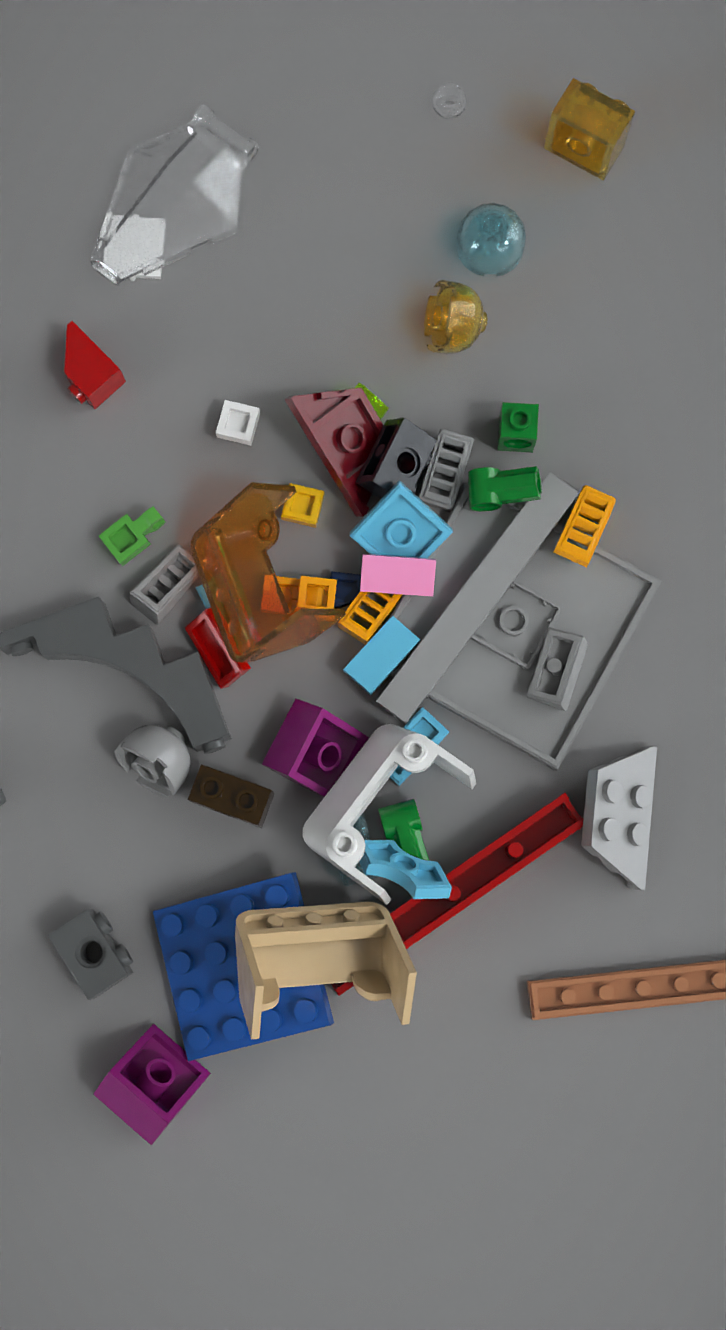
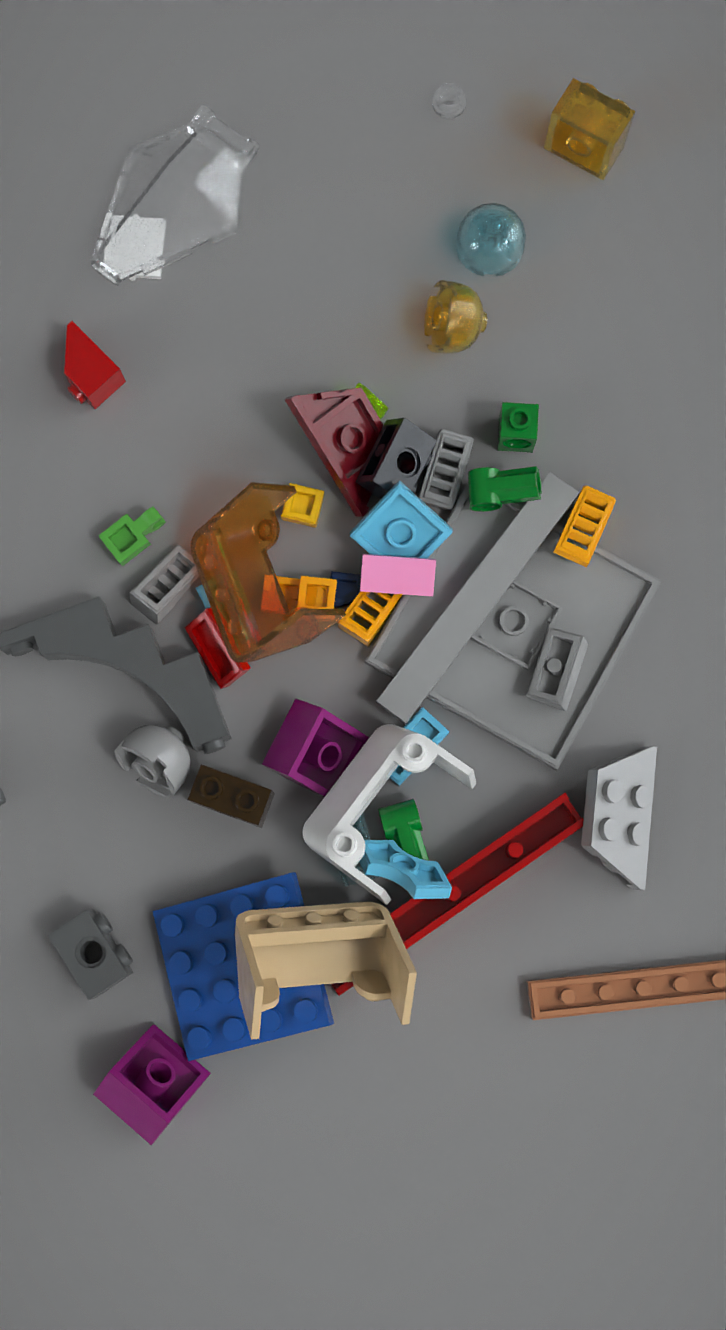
(238, 422): white plate -> none
(381, 655): medium azure tile -> none

